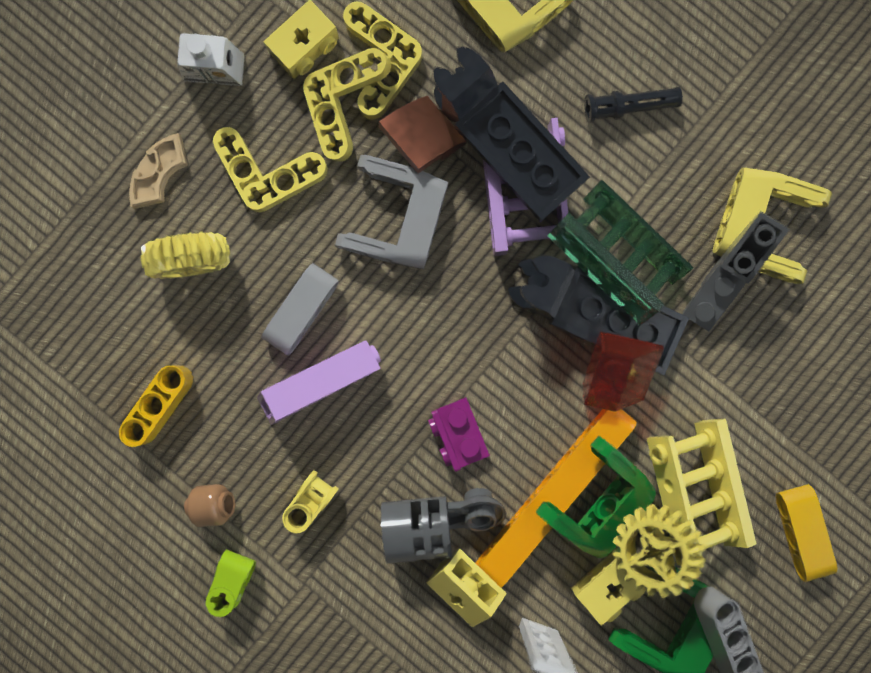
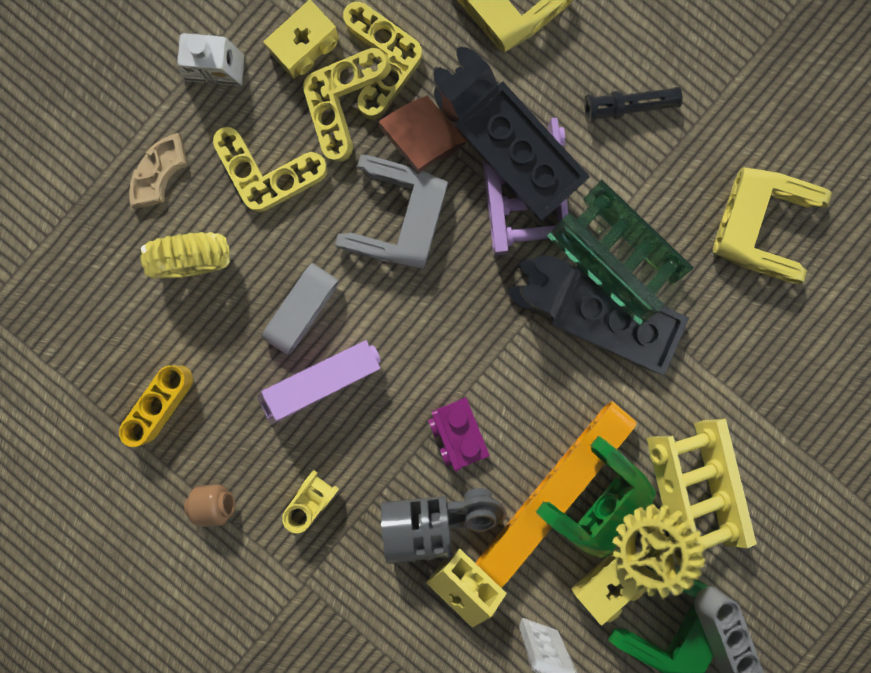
(231, 579): lime piece -> none
(619, 371): clear red slope -> none
(735, 269): dark grey slope -> none
(806, 533): yellow beam -> none

